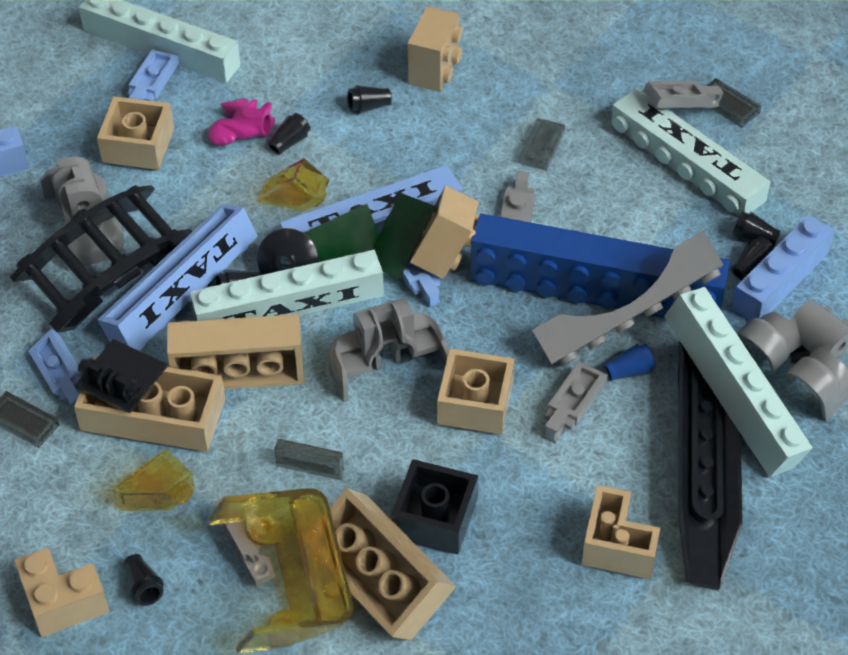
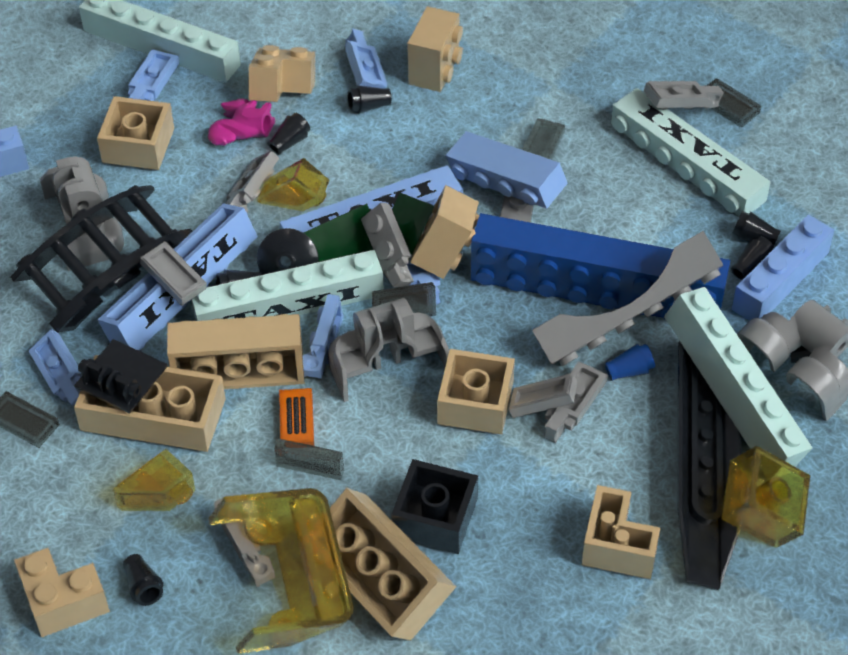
(173, 273): none -> light grey tile
(248, 185): none -> light grey hinge
(281, 71): none -> tan brick
(297, 415): none -> orange tile
(329, 323): none -> light blue hinge
(364, 61): none -> light blue hinge
(388, 244): none -> light grey hinge
(419, 296): none -> clear smoke tile
(506, 169): none -> light blue brick
(543, 395): none -> light grey tile
(766, 497): none -> clear yellow brick

